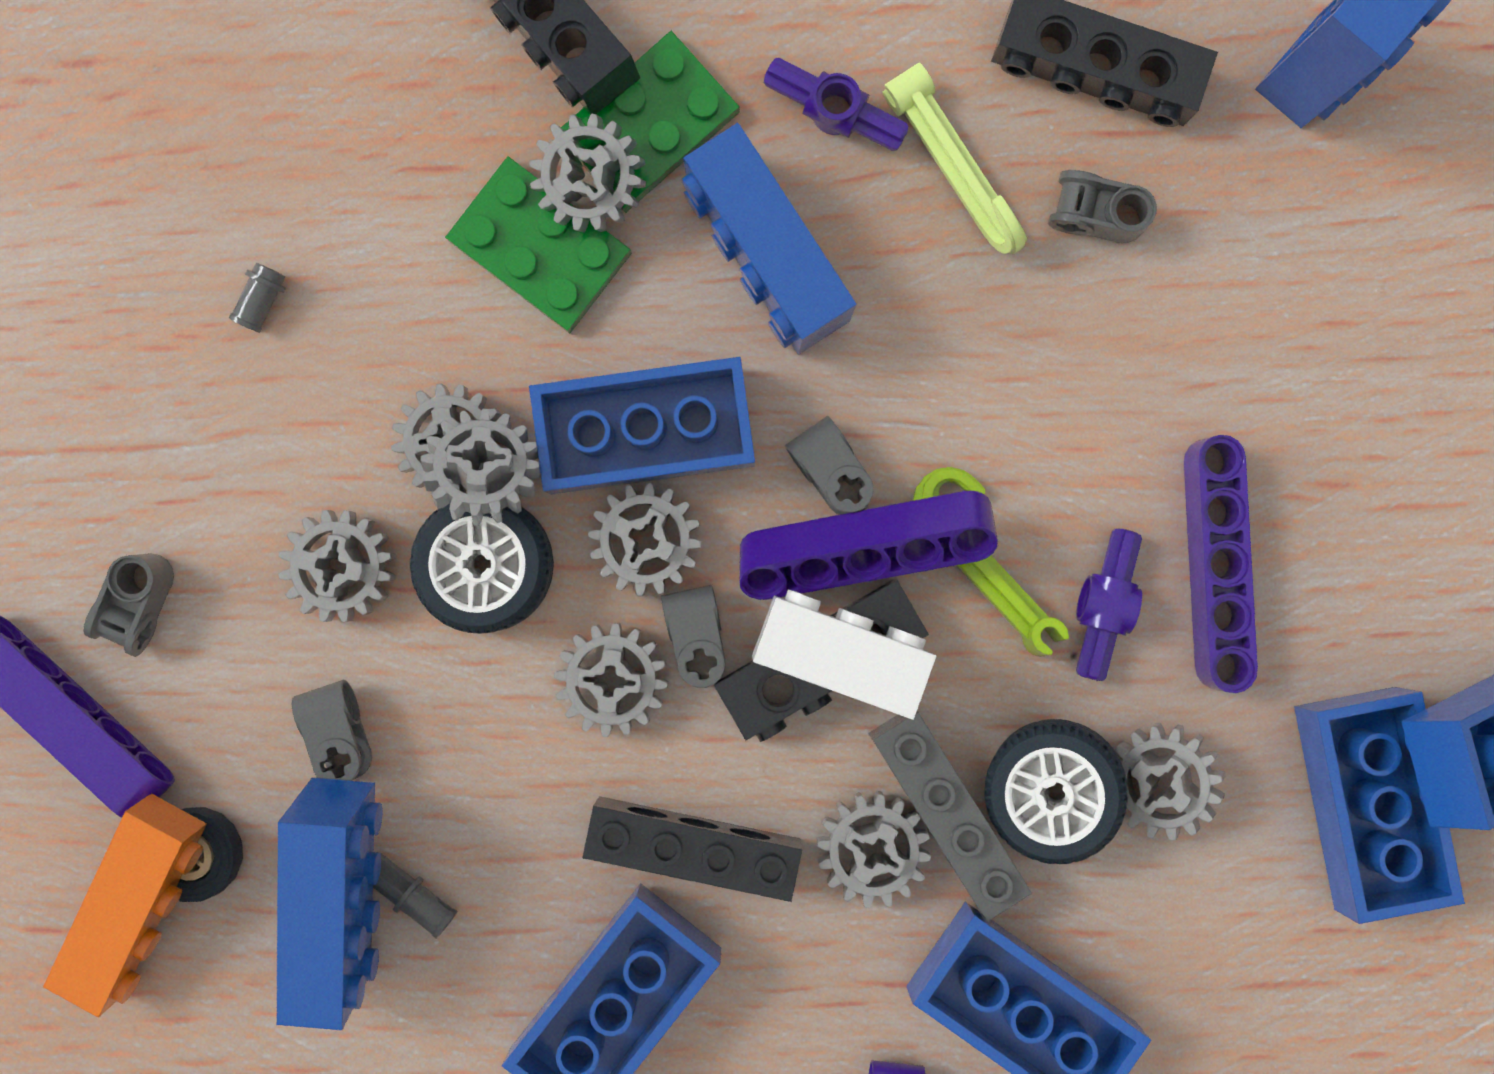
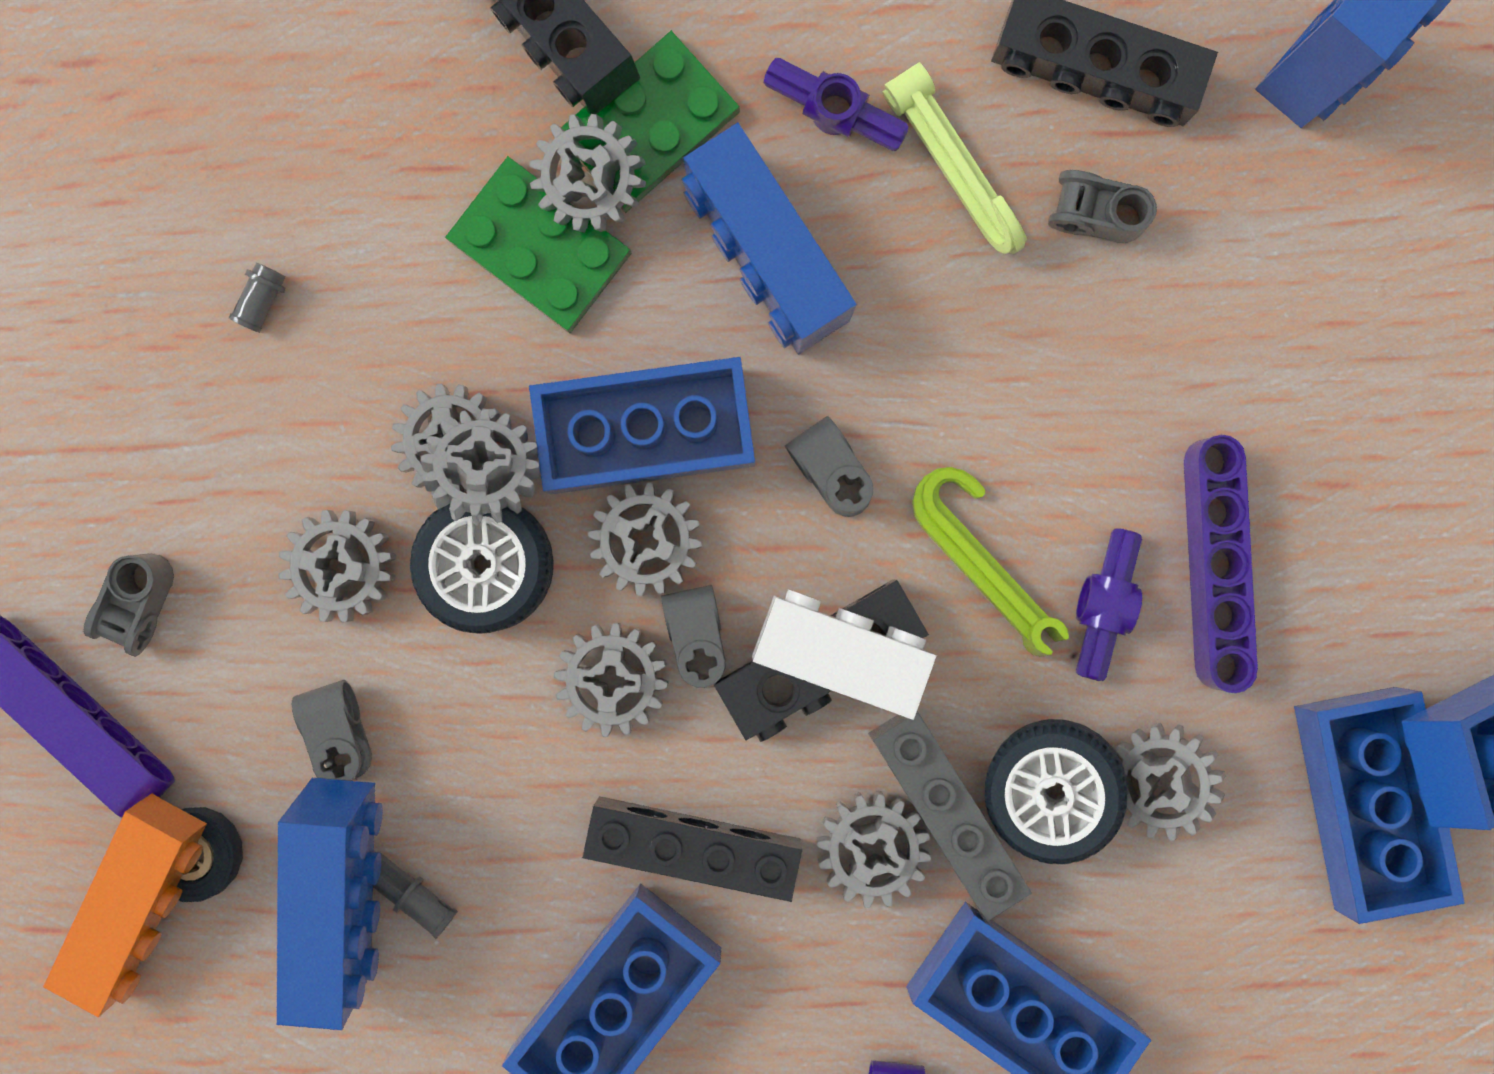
(868, 545): dark purple beam -> none

